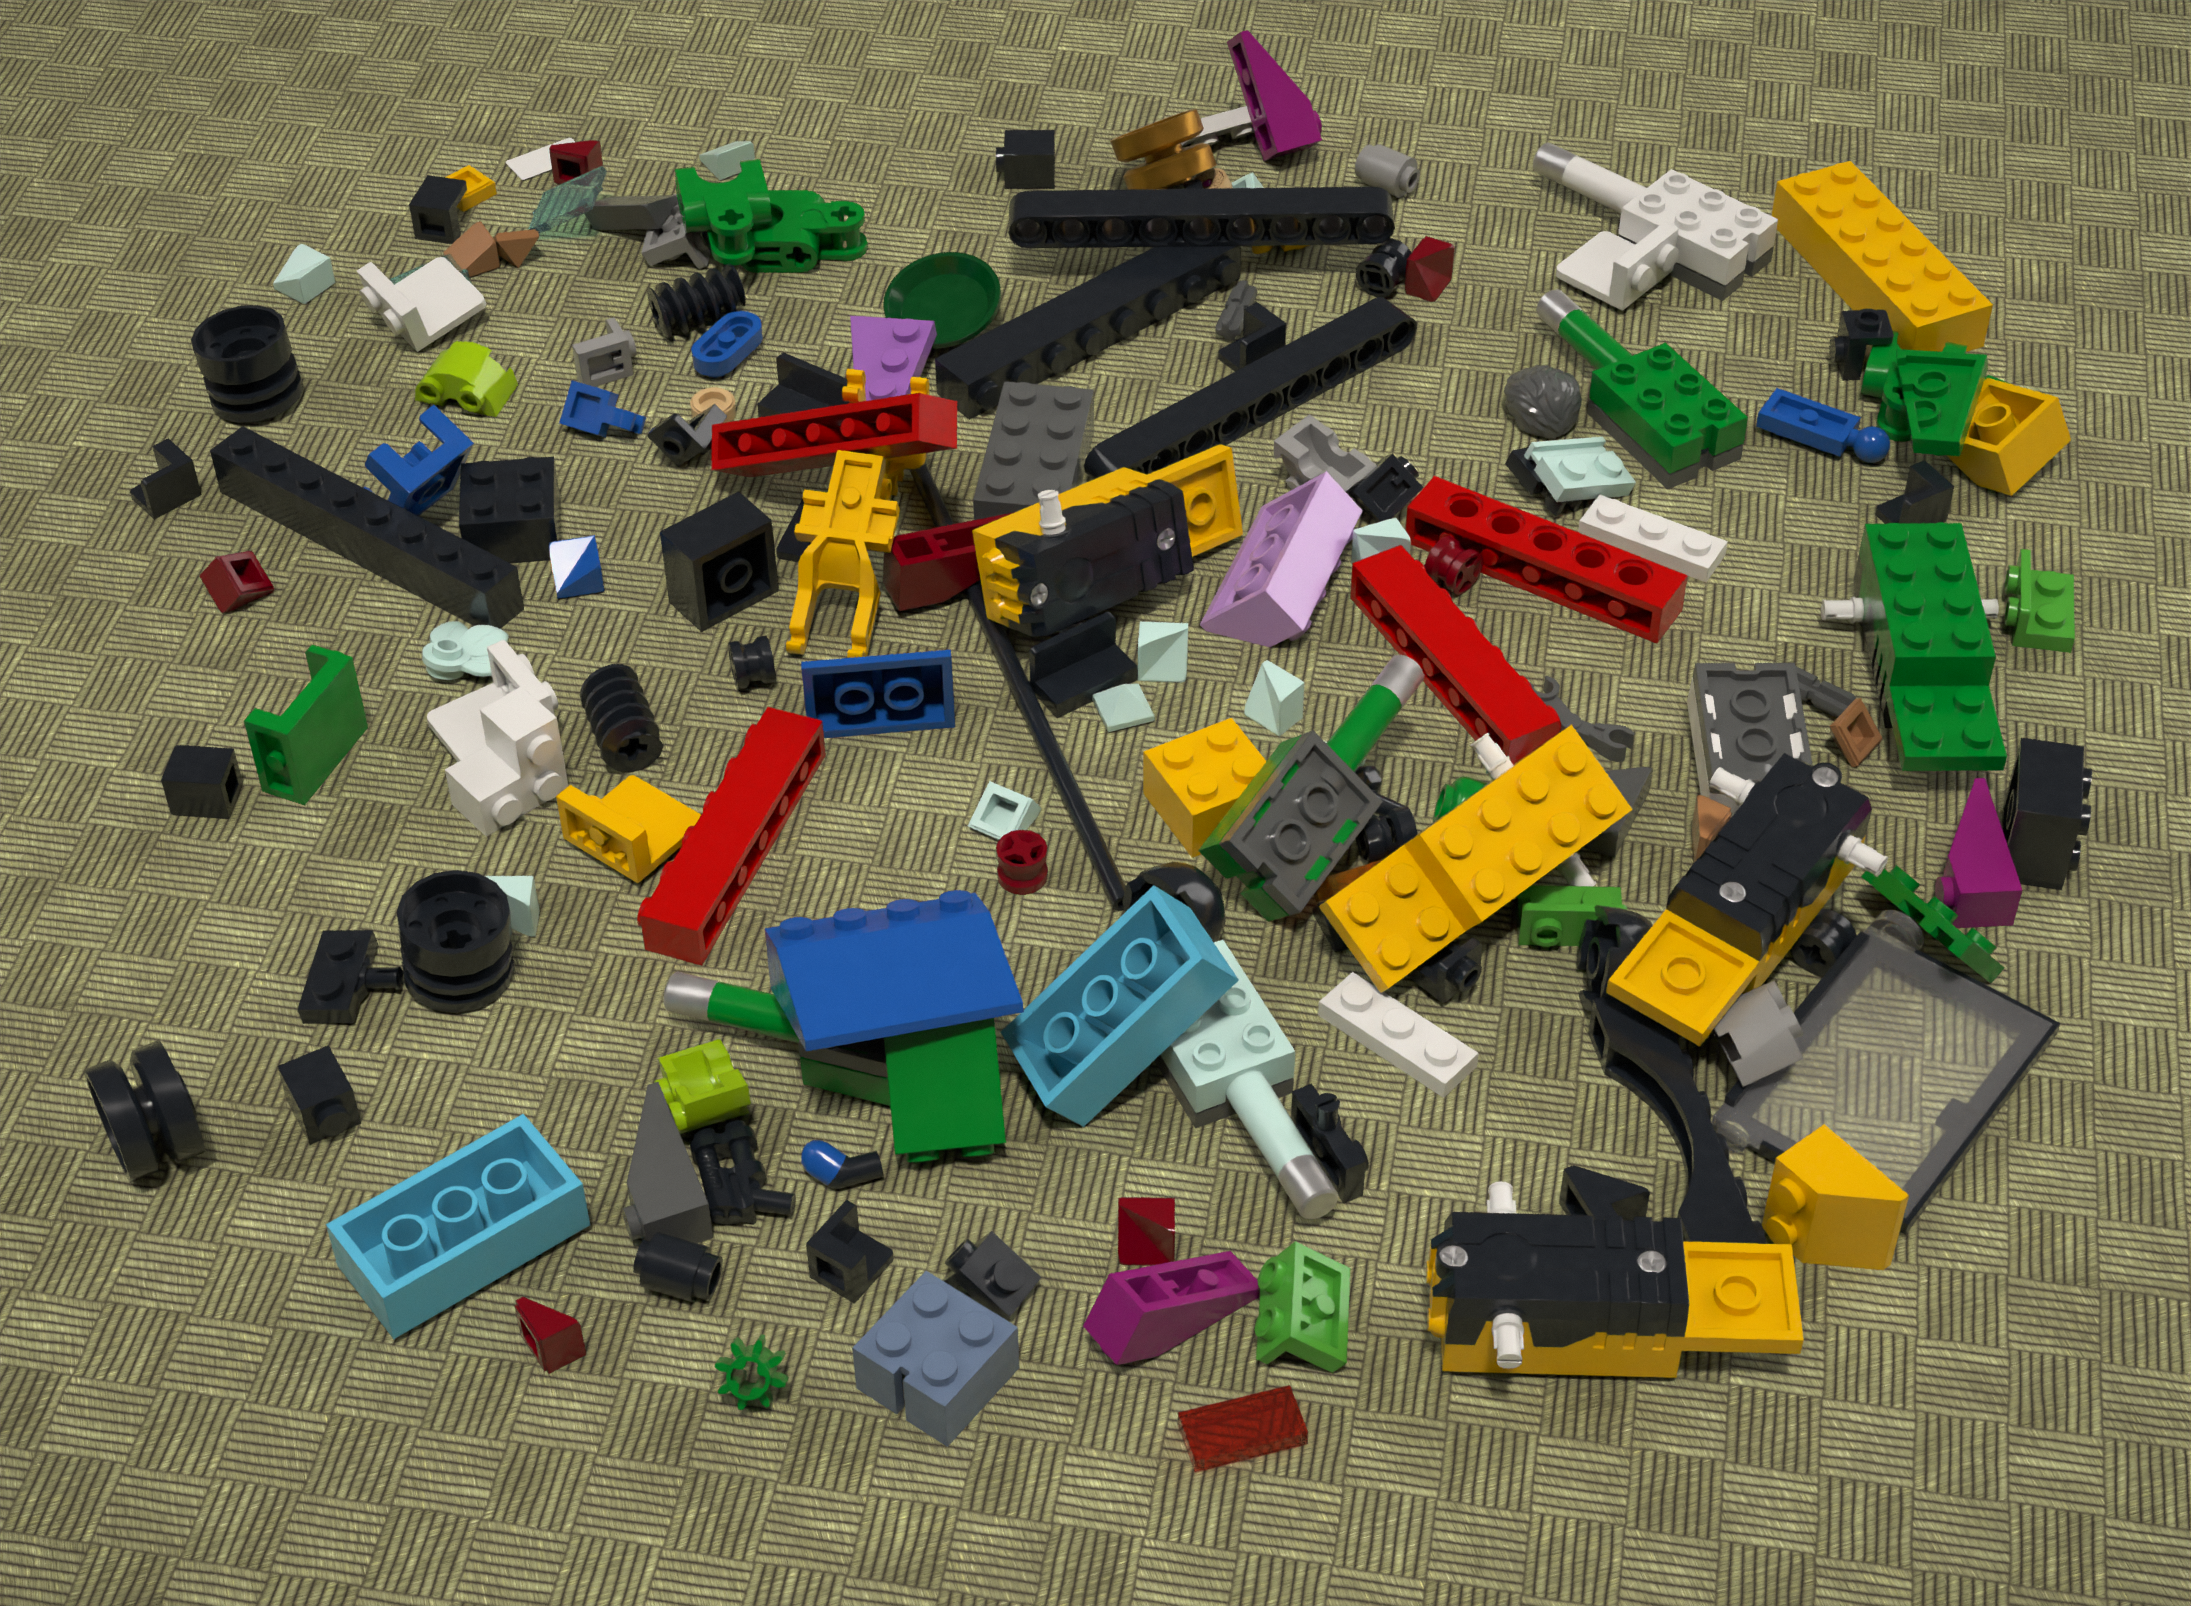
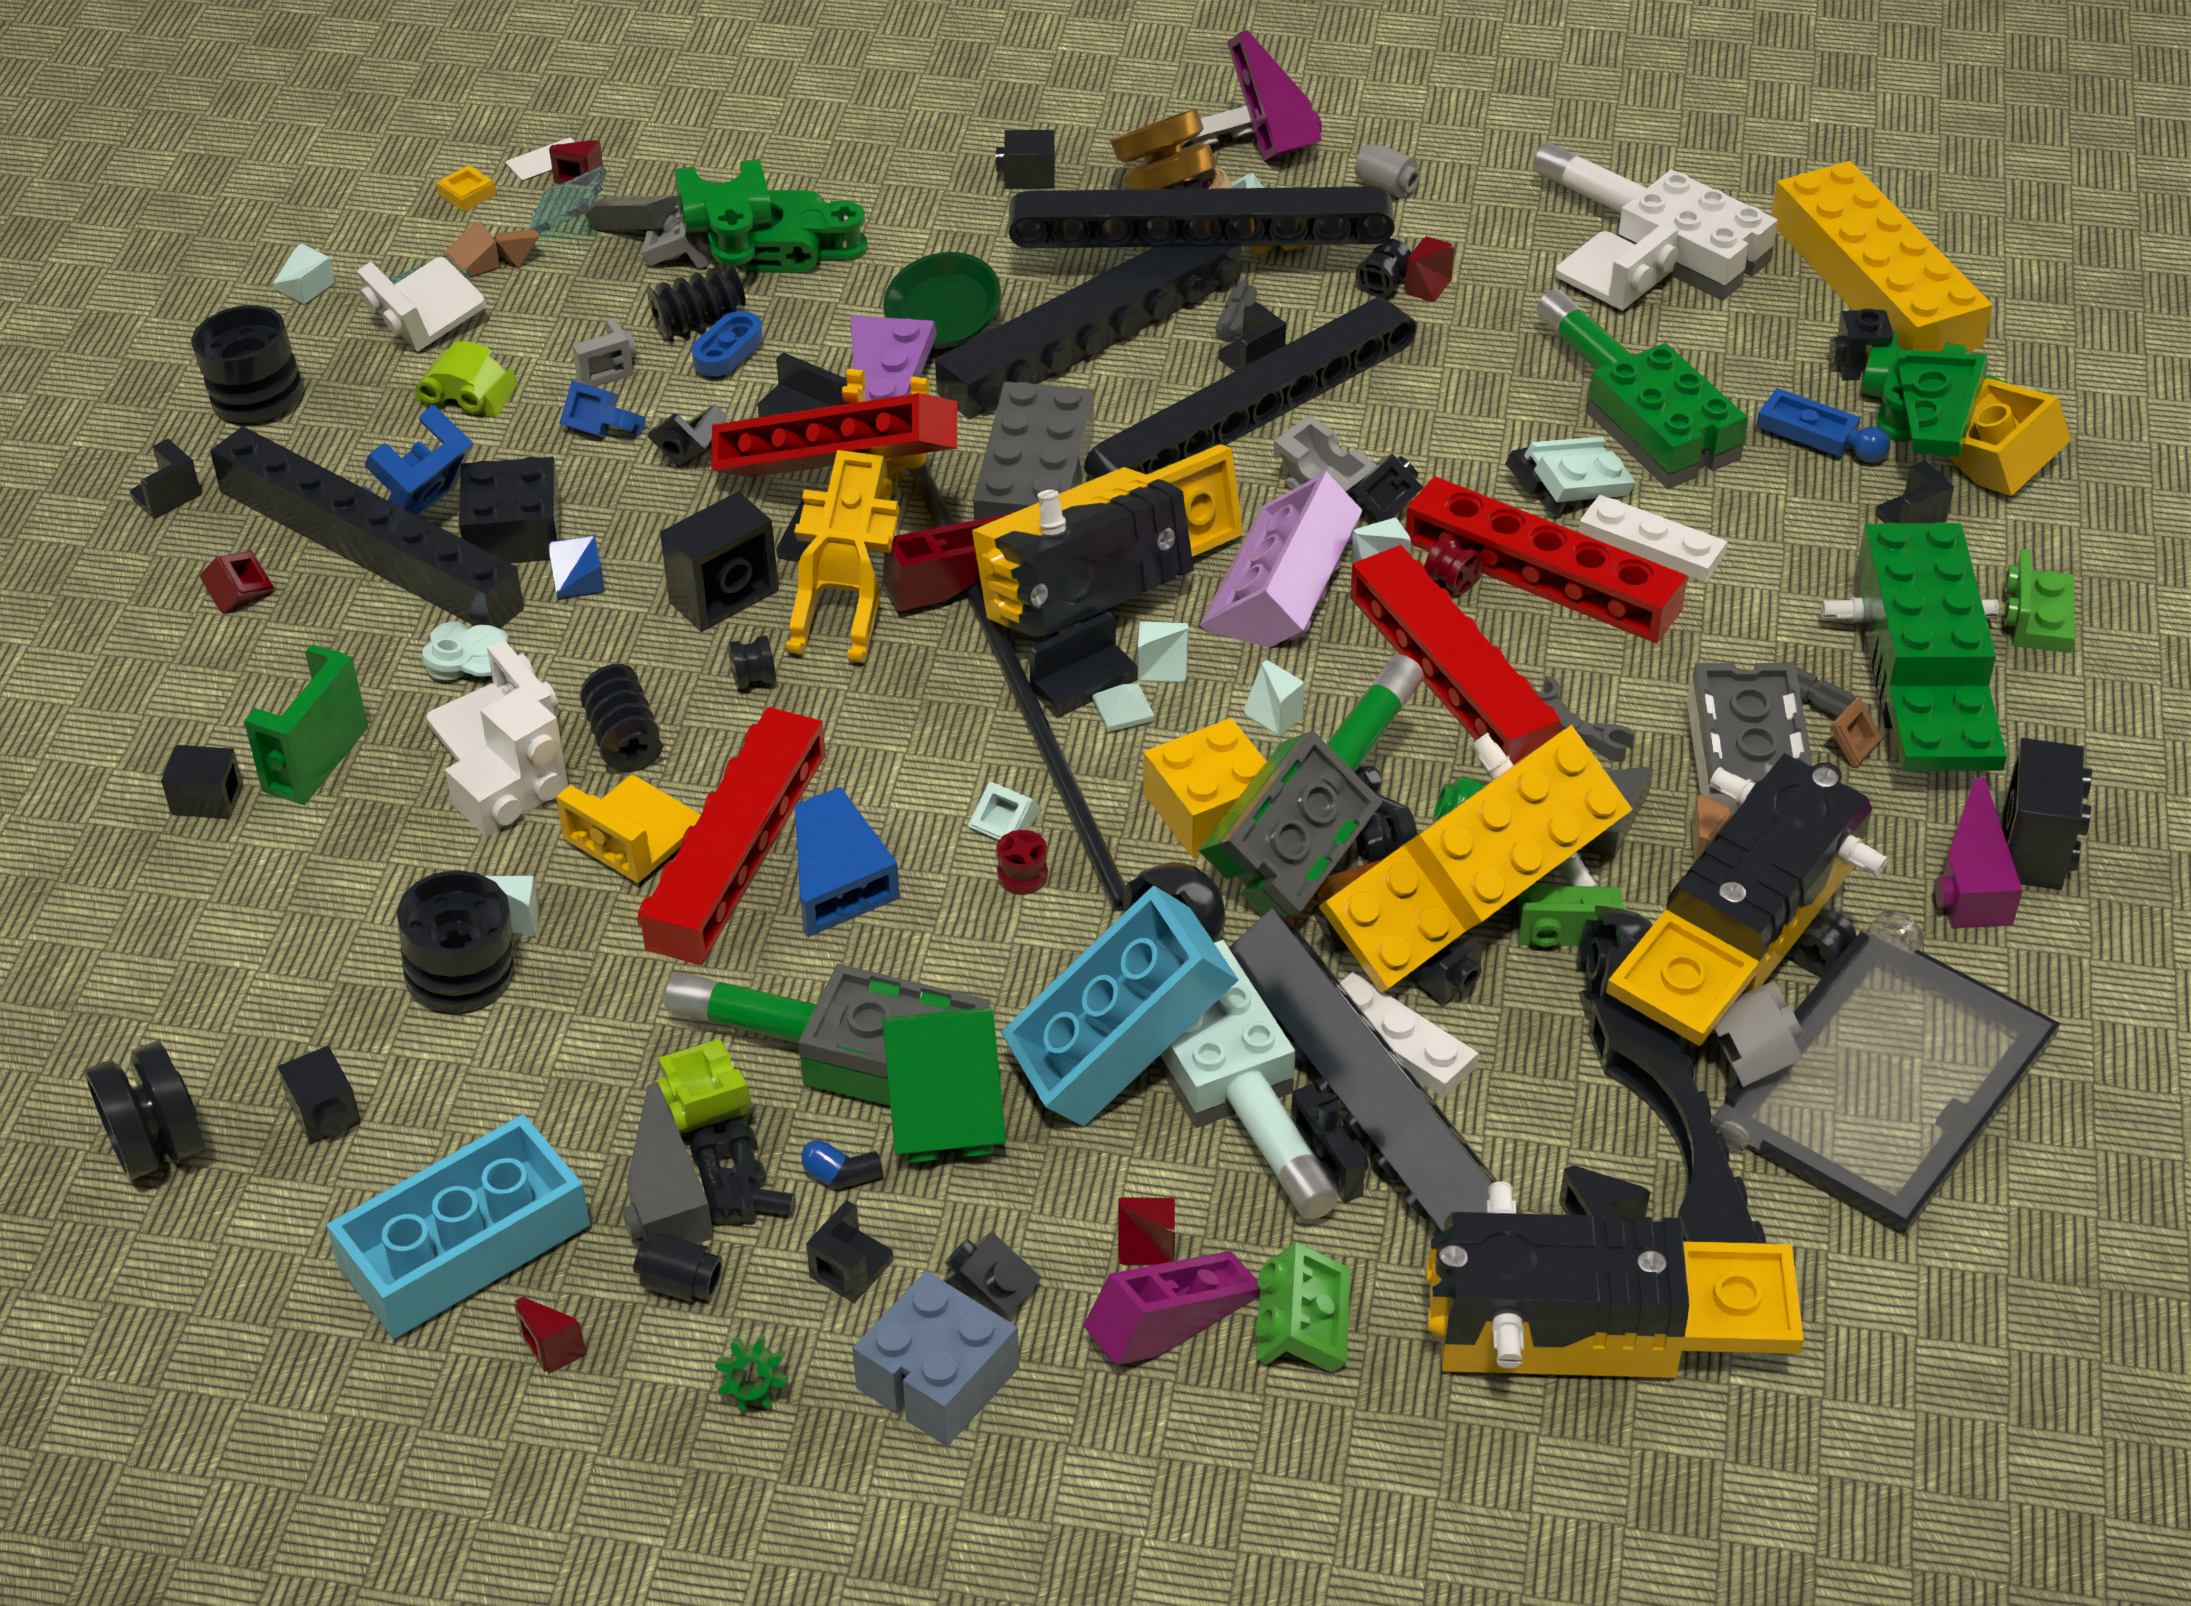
(343, 977): black plate -> none
(435, 209): black panel -> none
(714, 395): tan tile -> none
(726, 159): light aqua slope -> none
(840, 863): none -> blue slope
(880, 693): blue slope -> none
(890, 970): blue slope -> none
(1242, 1428): clear red tile -> none
(1363, 1073): none -> black brick
(1543, 400): dark grey hair -> none
(1833, 1205): yellow slope -> none
(1937, 921): green wing -> none

